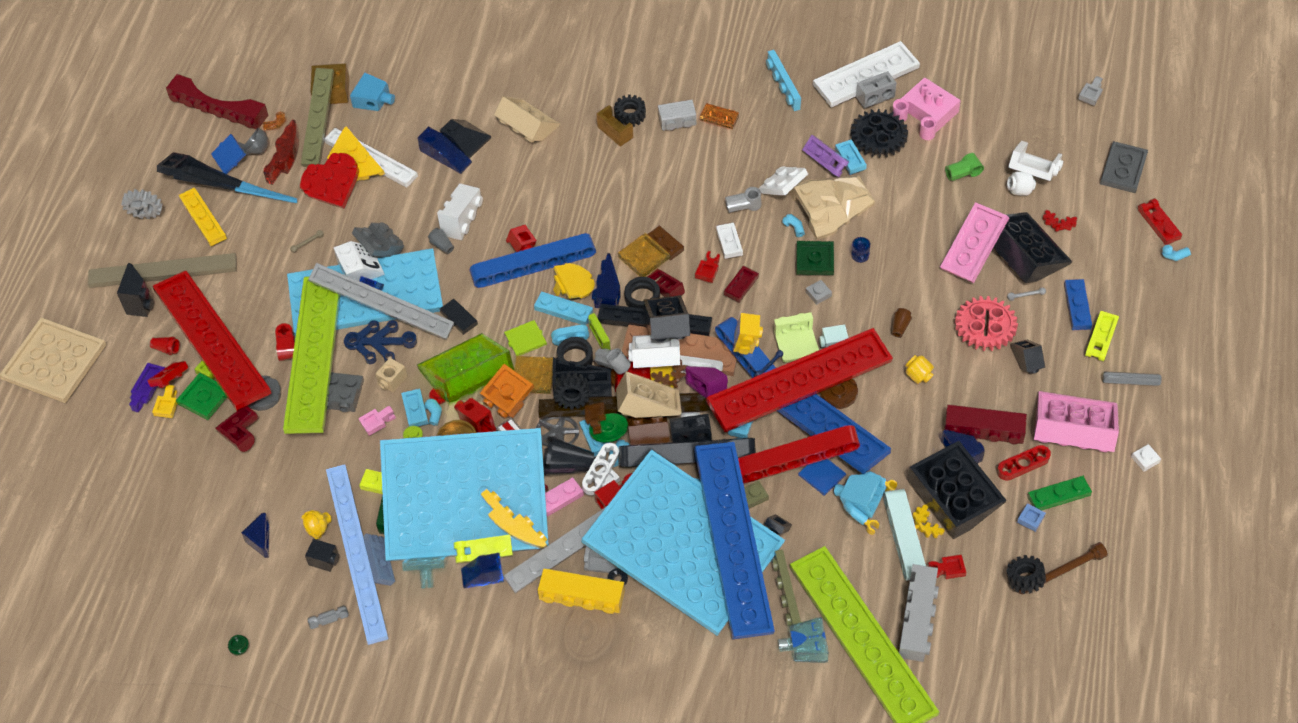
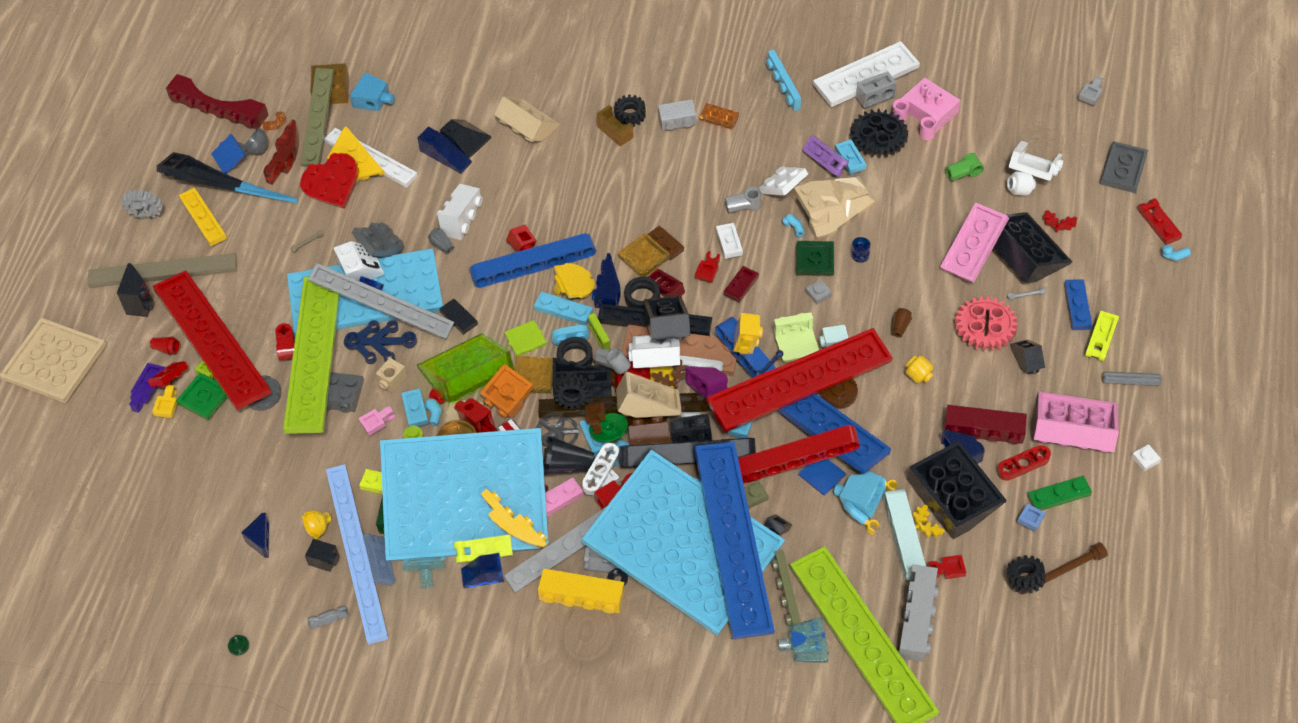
(235, 428): dark red brick -> none

